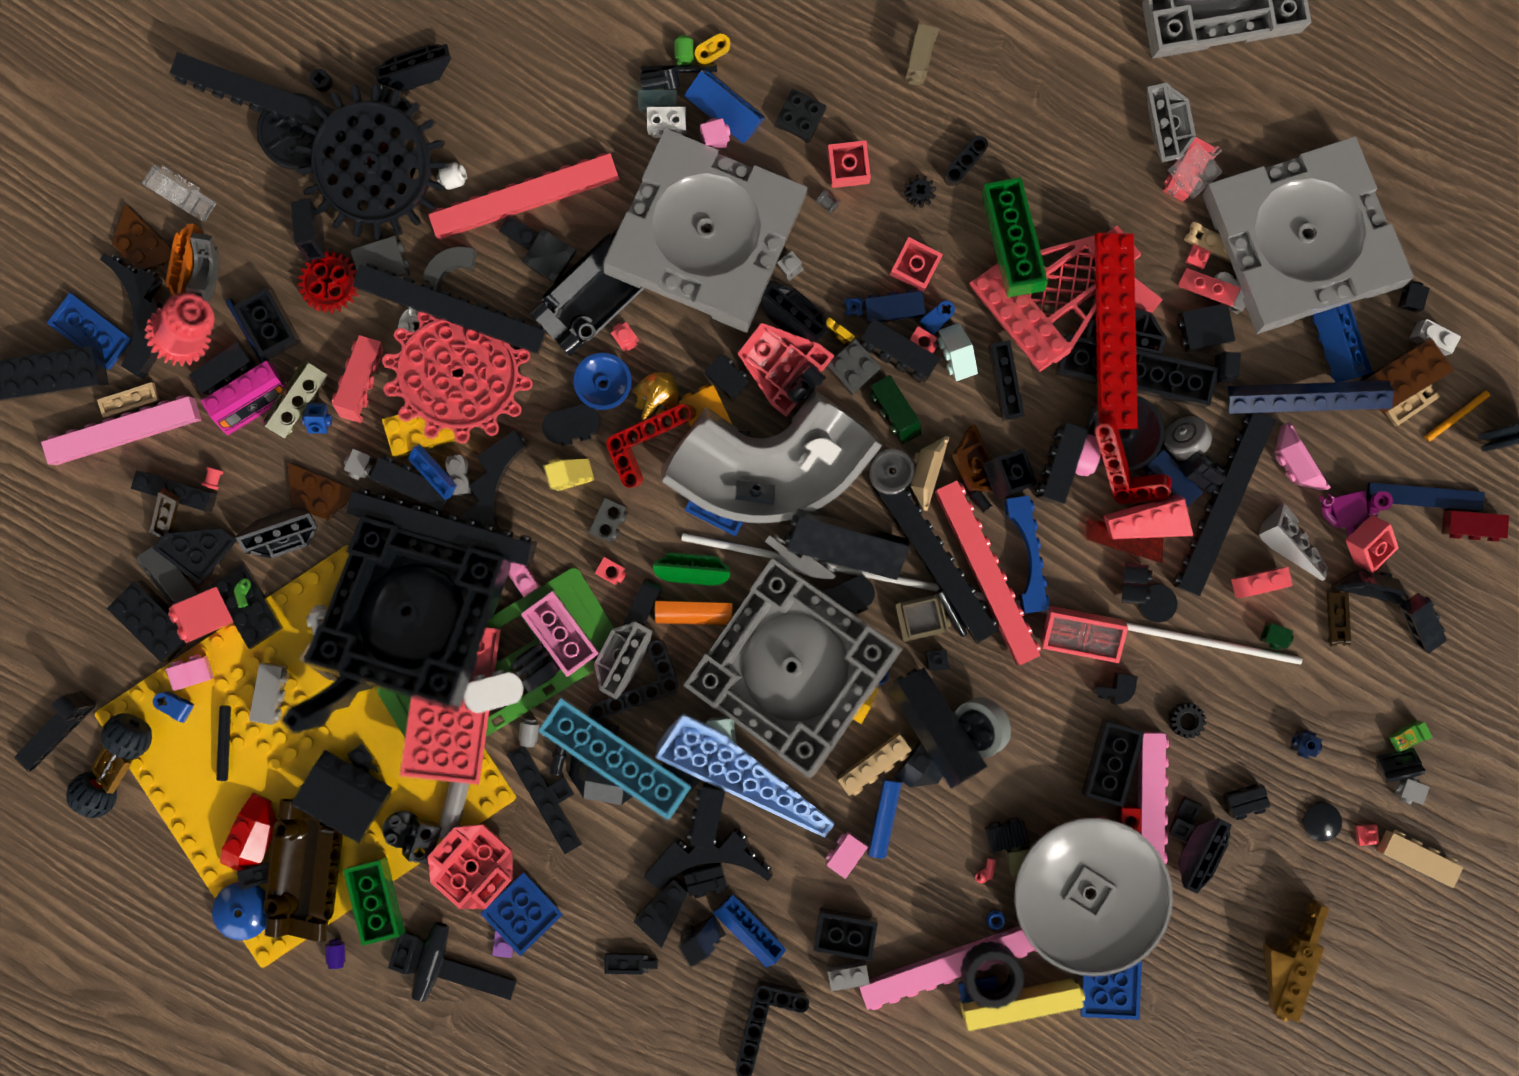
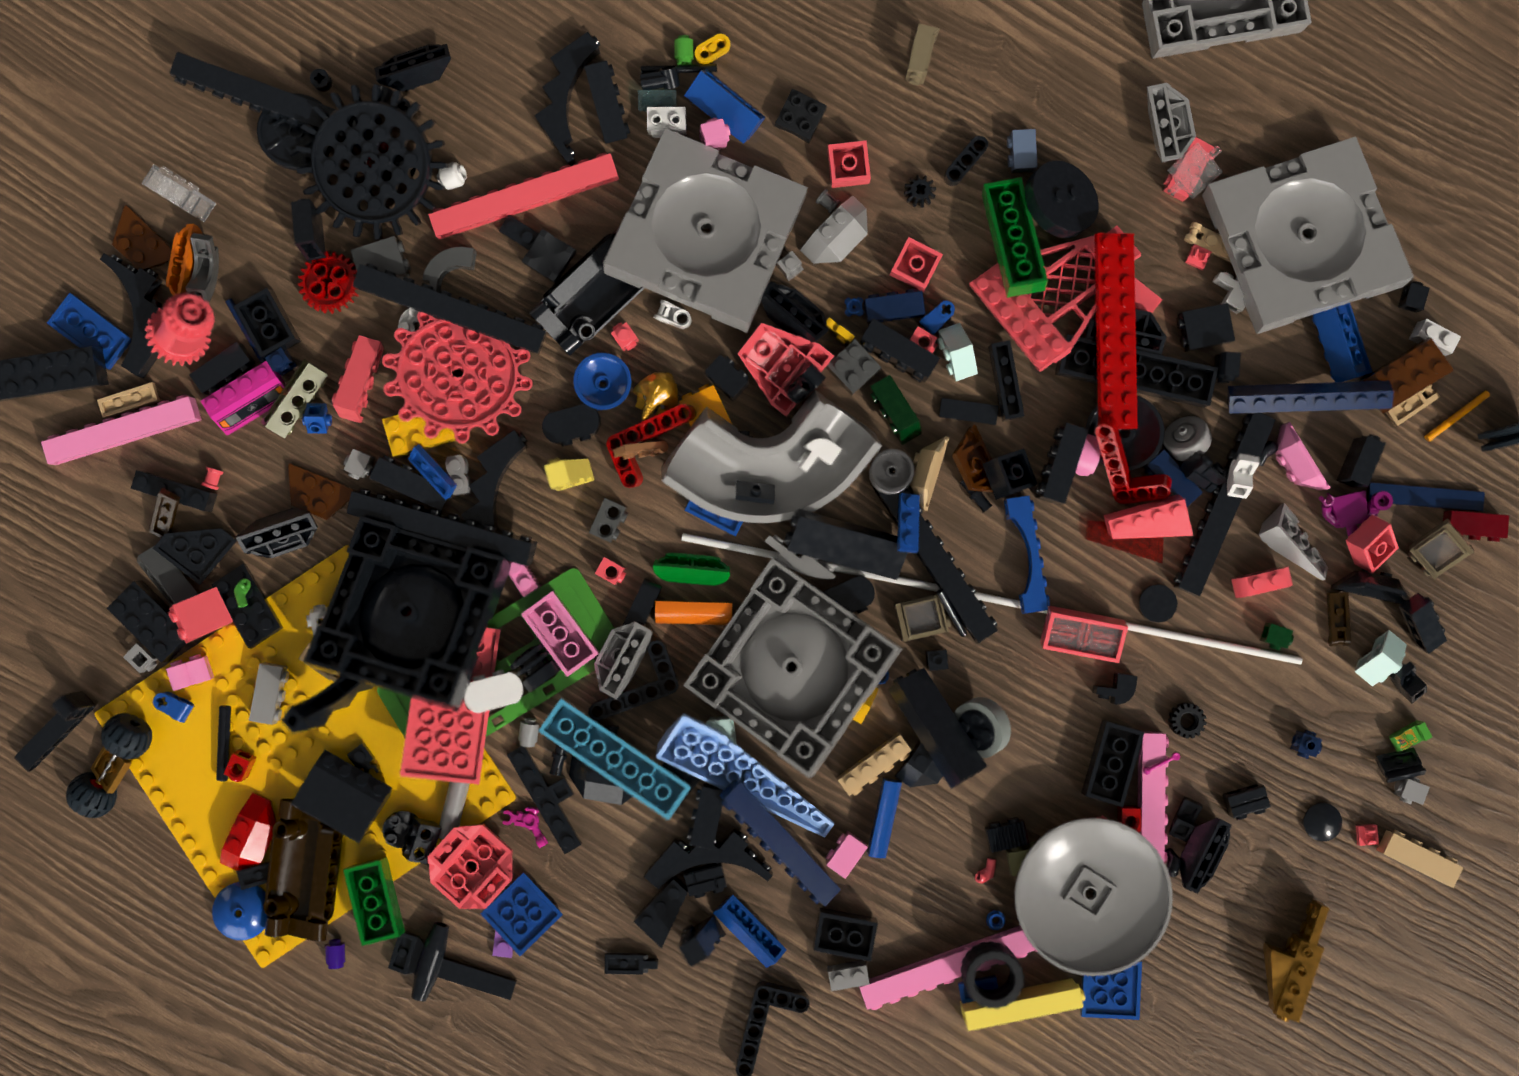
(135, 658): none -> light grey brick
(245, 760): none -> red brick
(281, 361): none -> dark blue brick
(529, 821): none -> dark pink piece
(555, 117): none -> black arch
(606, 101): none -> black wedge
(641, 449): none -> medium nougat plate
(669, 314): none -> white piece
(779, 842): none -> dark blue brick
(838, 233): none -> light grey wedge
(908, 523): none -> blue plate
(968, 411): none -> black tile
(987, 573): coral brick -> none
(1022, 150): none -> sand blue brick
(1061, 199): none -> black brick
(1135, 584): black brick -> none
(1174, 862): none -> black arm
(1175, 756): none -> dark pink hinge
(1209, 287): coral plate -> none
(1241, 476): none -> white brick
(1269, 449): none -> black arm
(1361, 461): none -> black brick
(1383, 659): none -> light aqua brick
(1409, 683): none -> black brick
(1440, 549): none -> window

